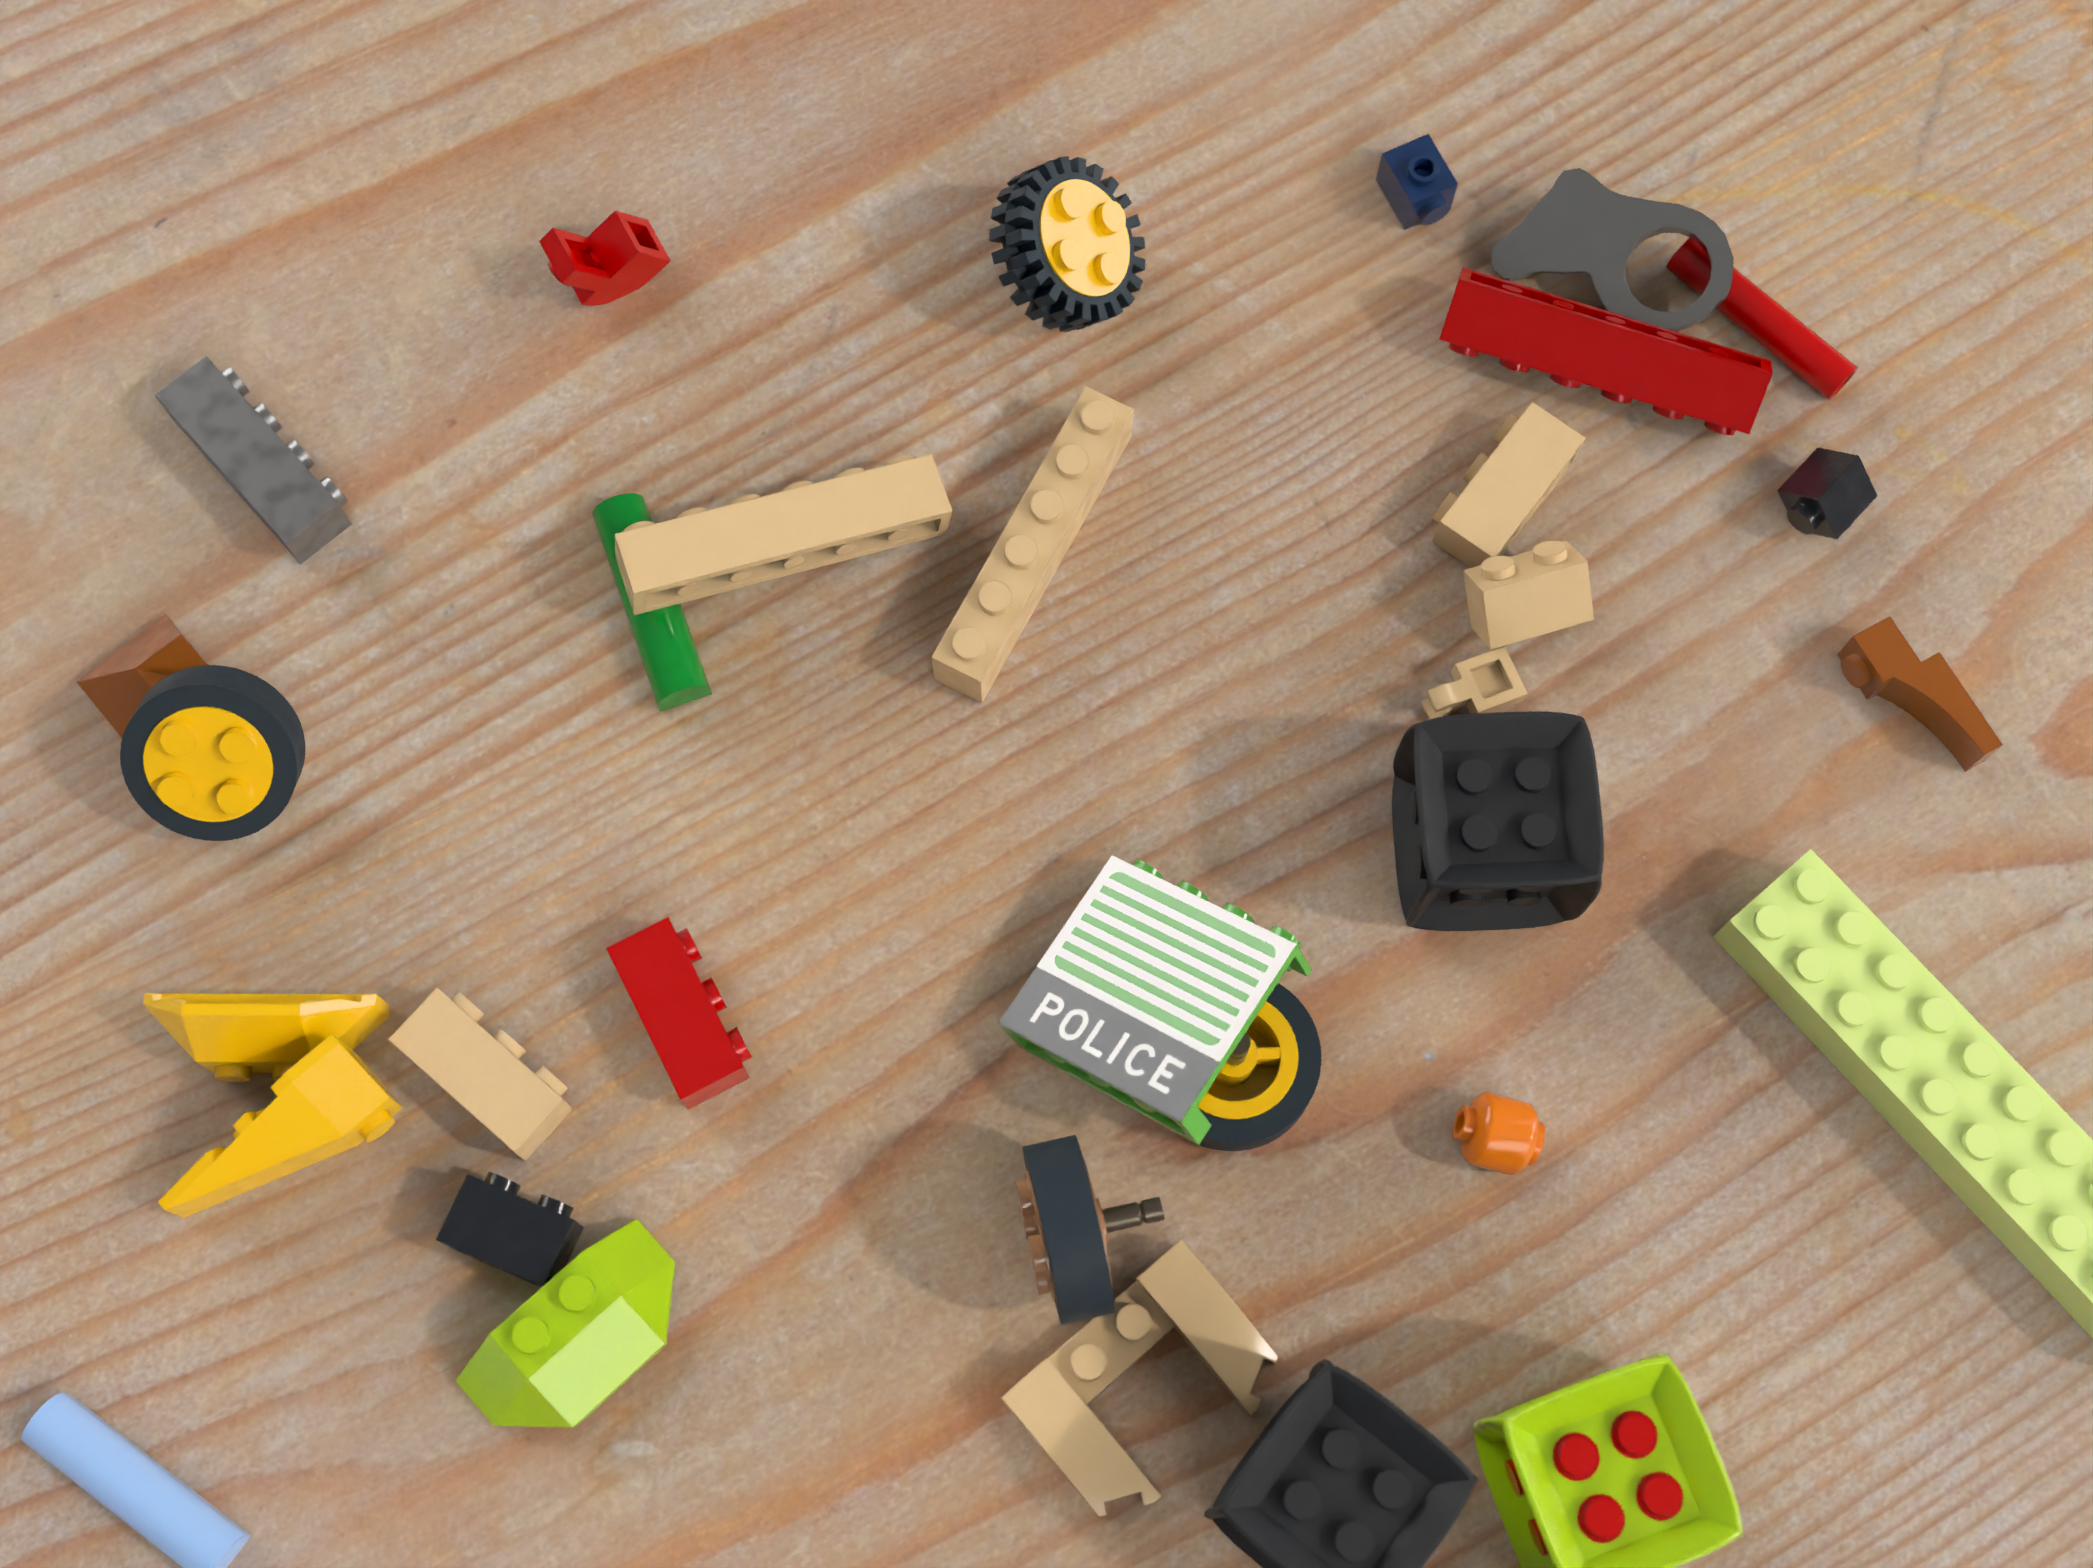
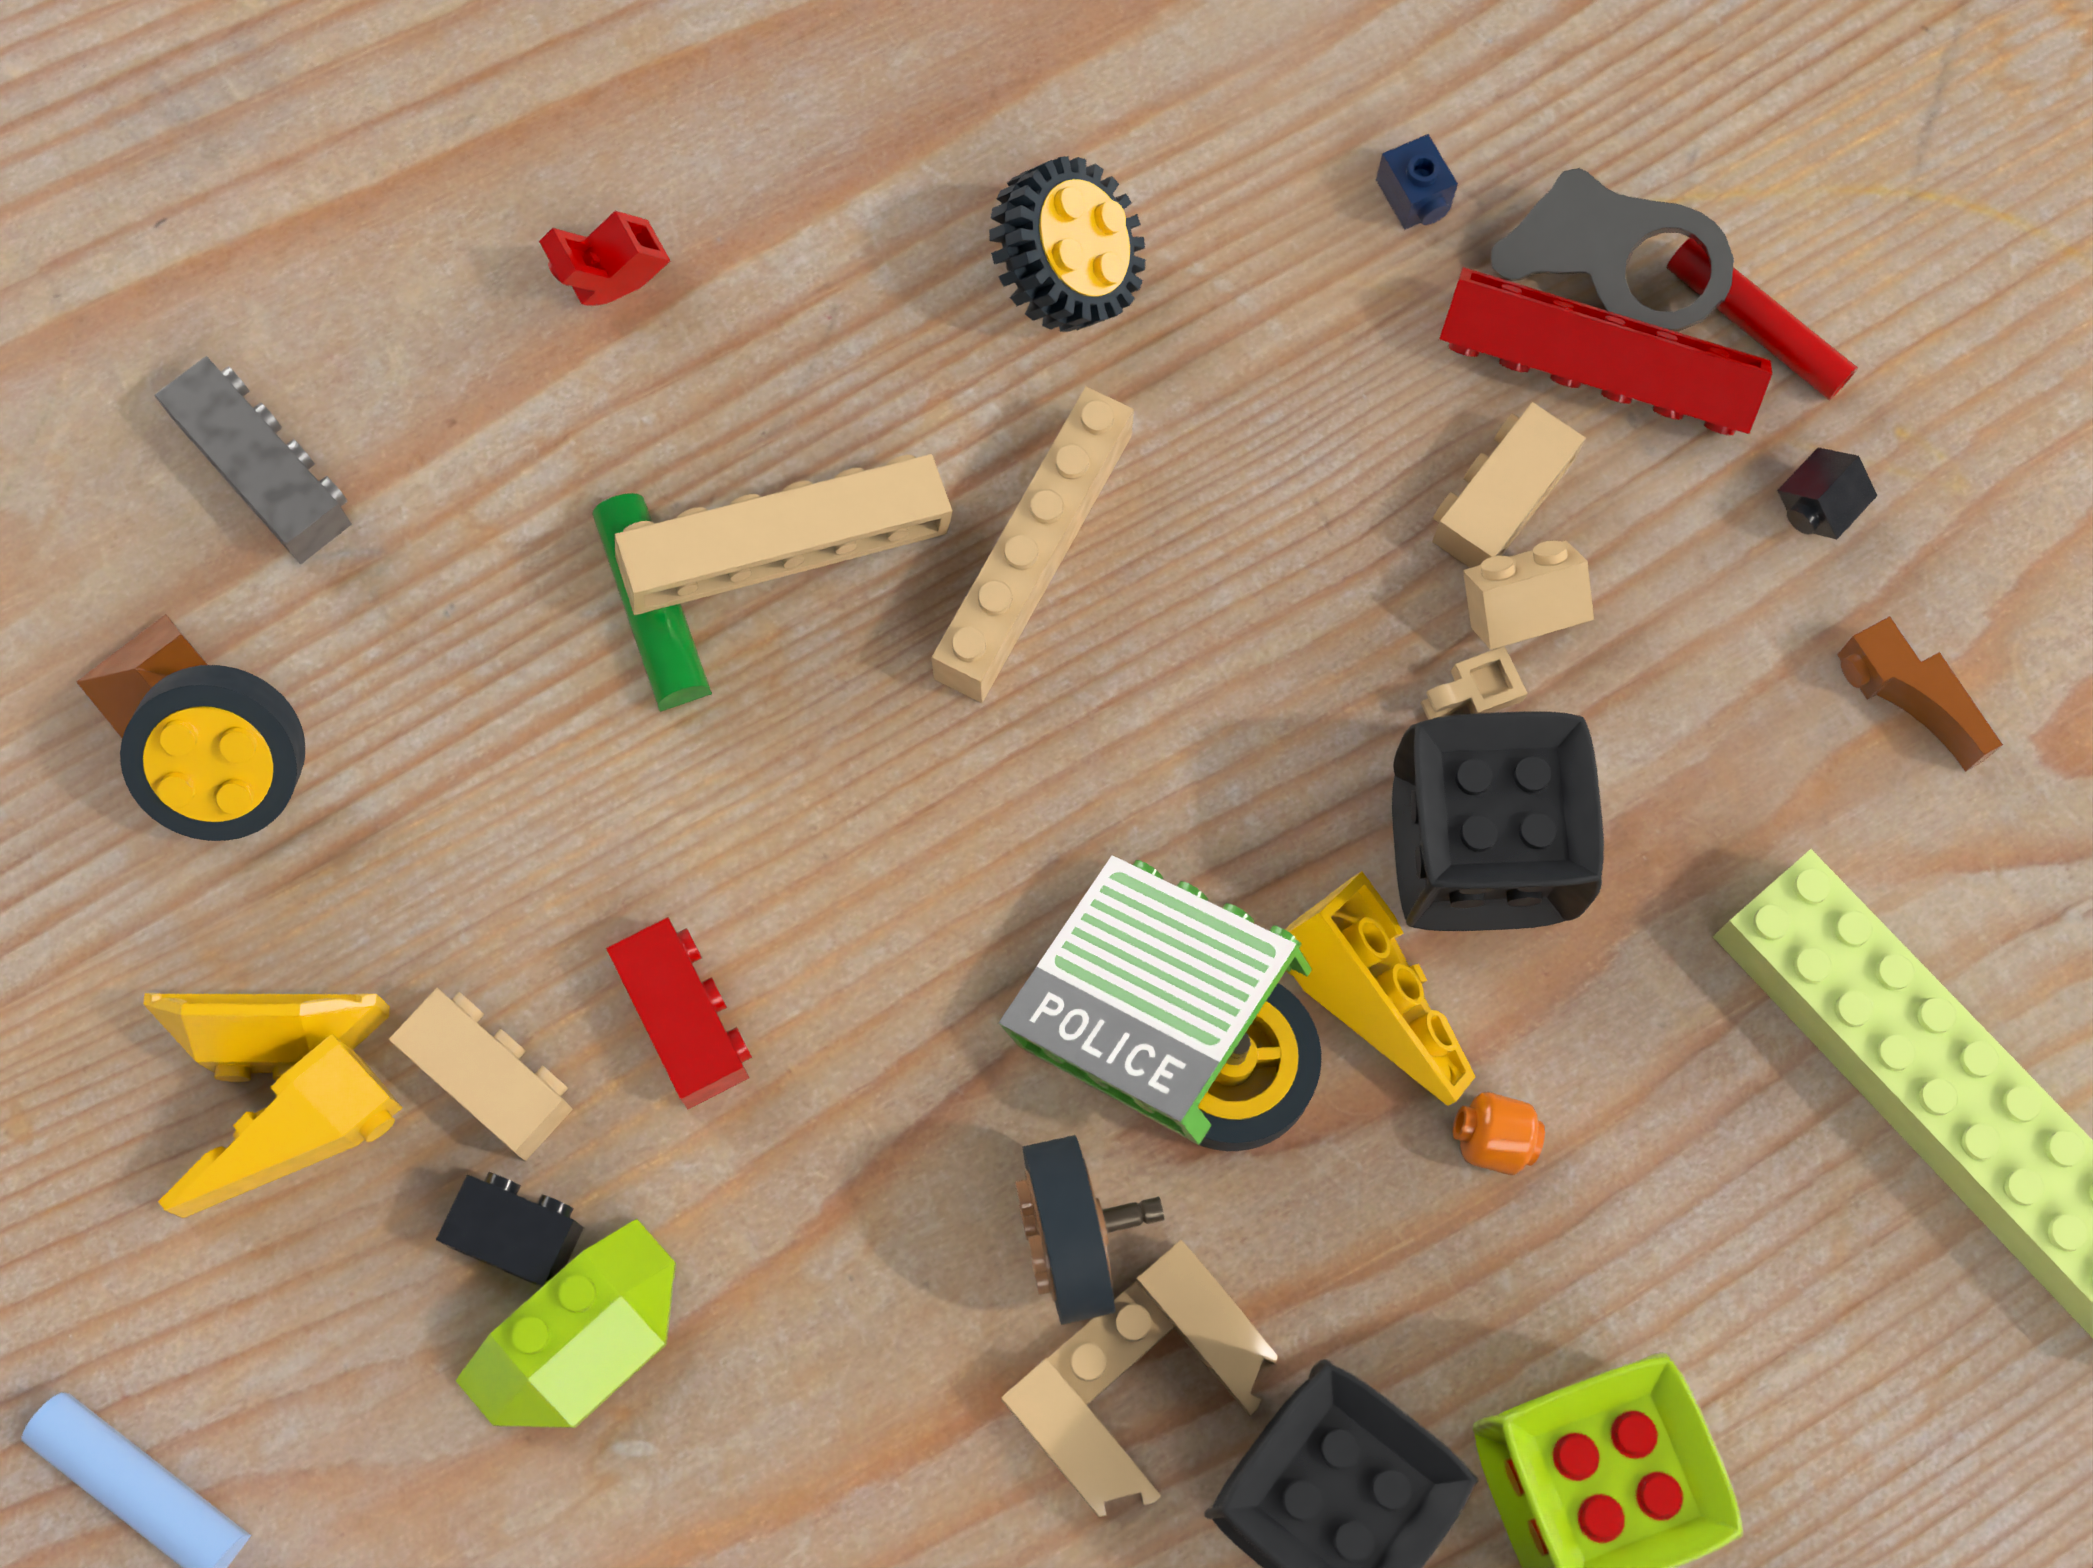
(1374, 990): none -> yellow wedge

